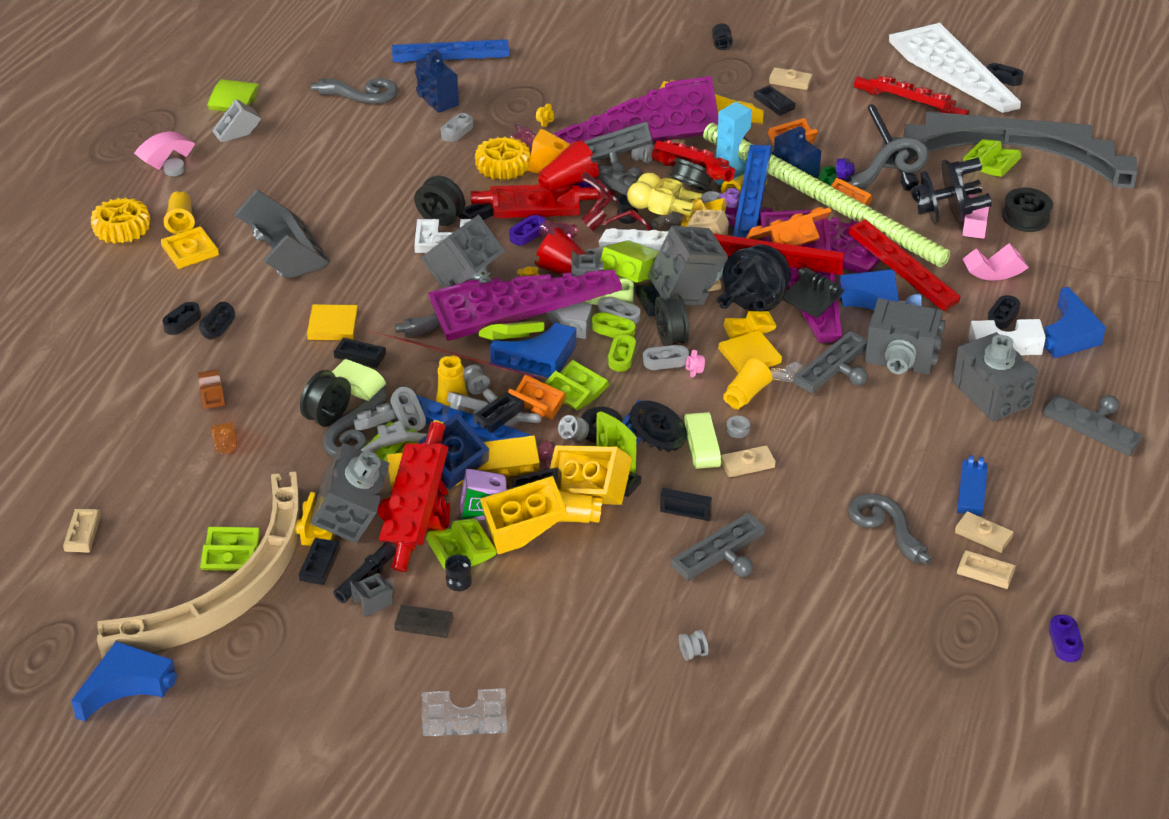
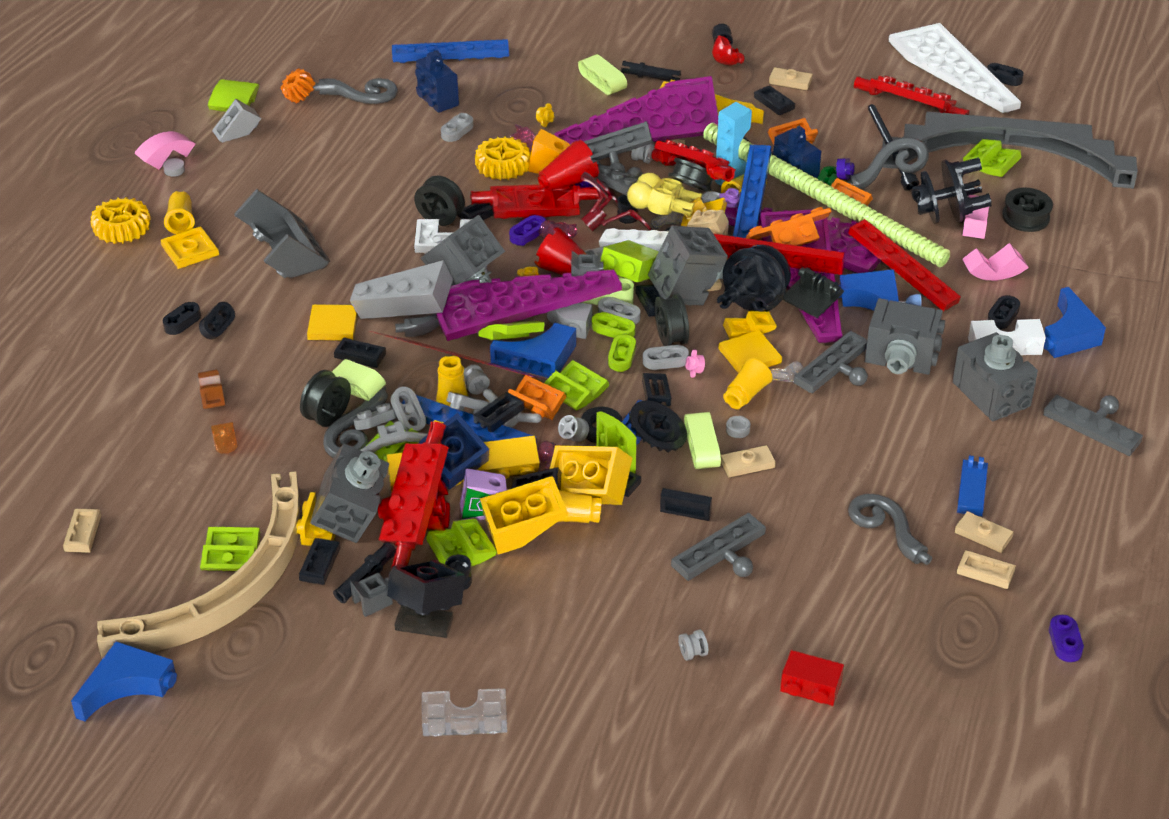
(297, 85): none -> orange gear
(404, 293): none -> light grey wedge
(426, 586): none -> black hinge
(602, 74): none -> yellowish green beam
(650, 71): none -> black pin
(666, 397): none -> black tile
(725, 54): none -> red hair
(812, 677): none -> red brick

